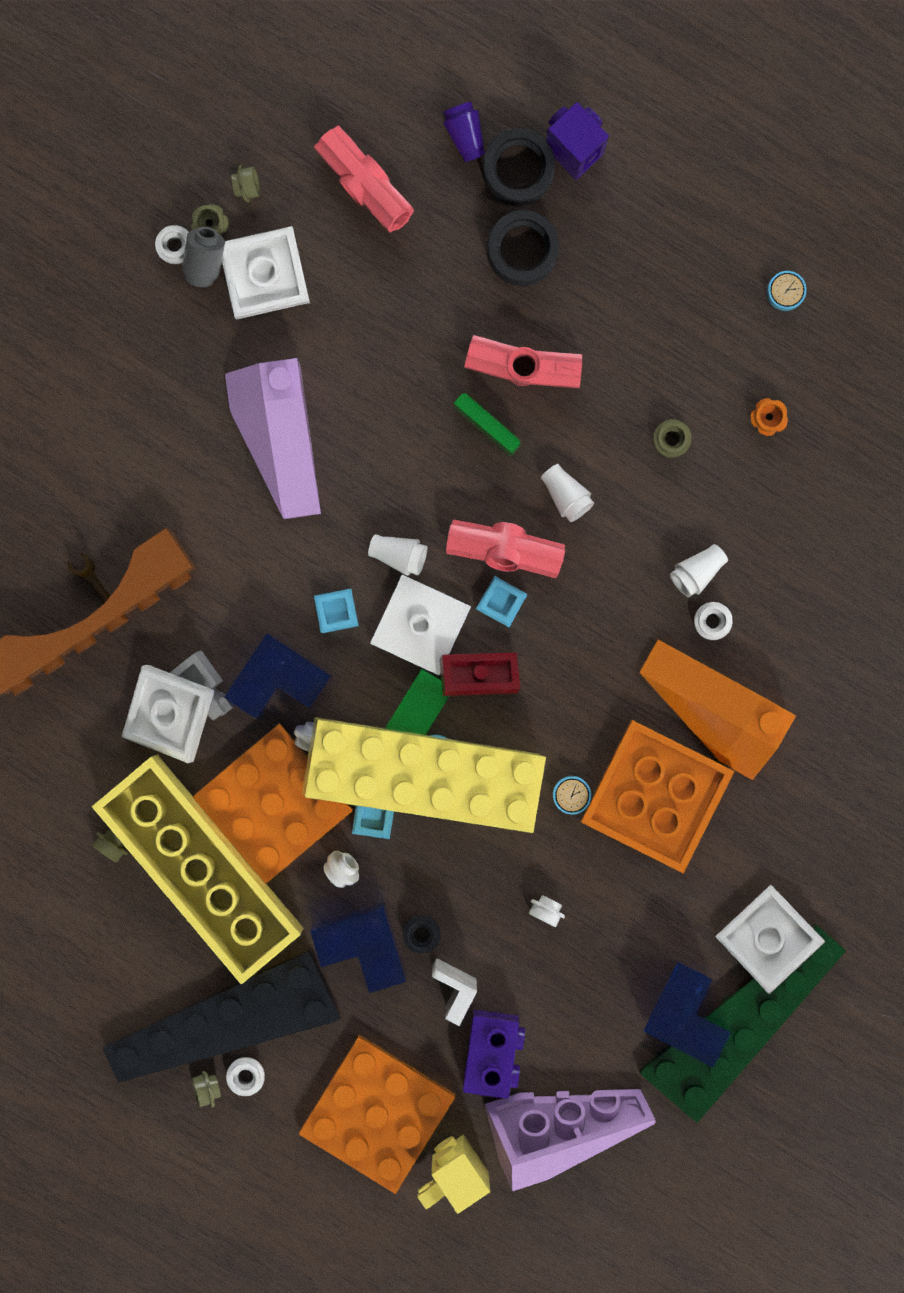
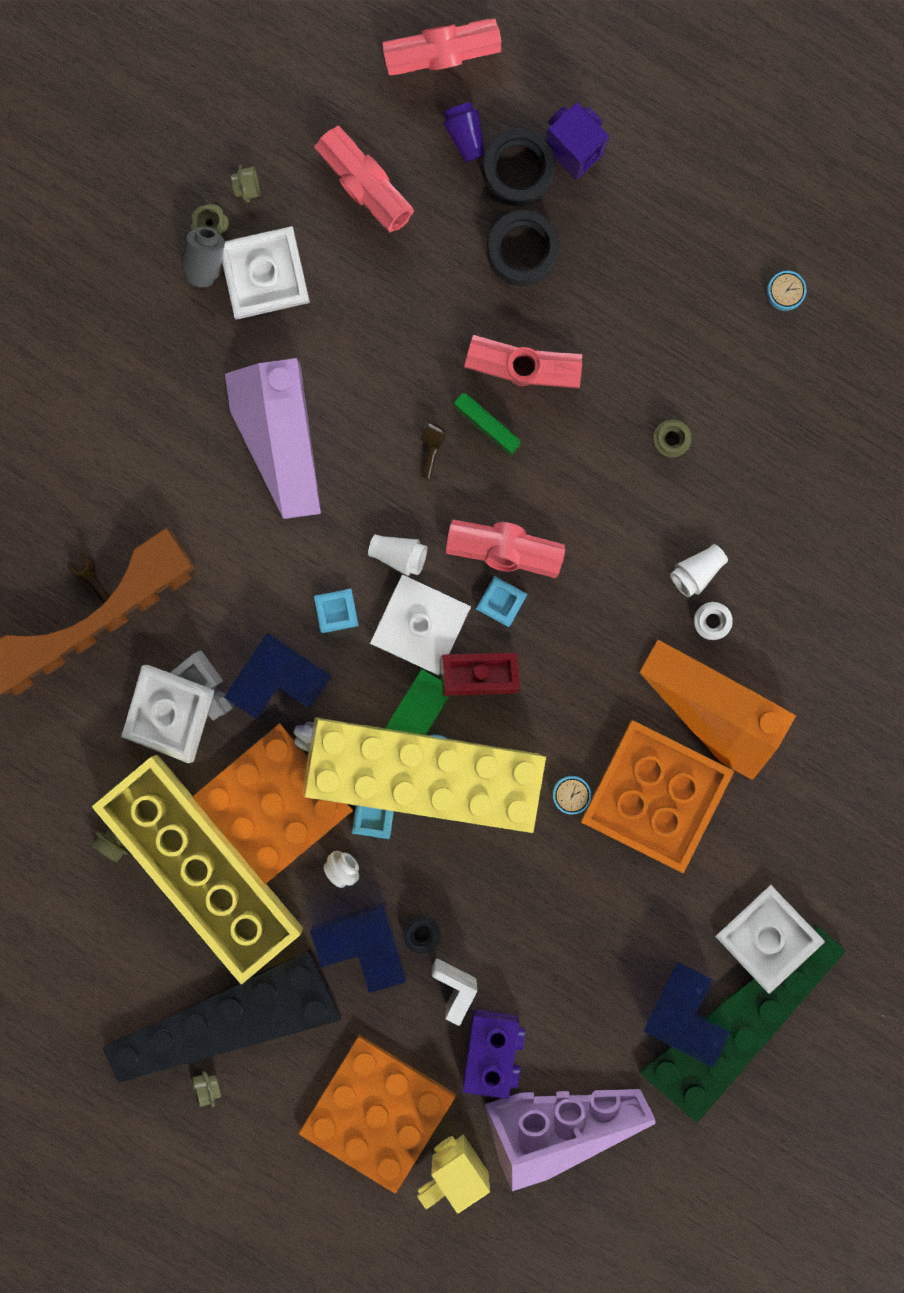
(165, 237): white plate -> none
(245, 1088): white plate -> none
(433, 436): none -> dark brown hand
(442, 46): none -> coral piece
(546, 910): white plate -> none
(568, 495): white cone -> none
(779, 414): orange plate -> none

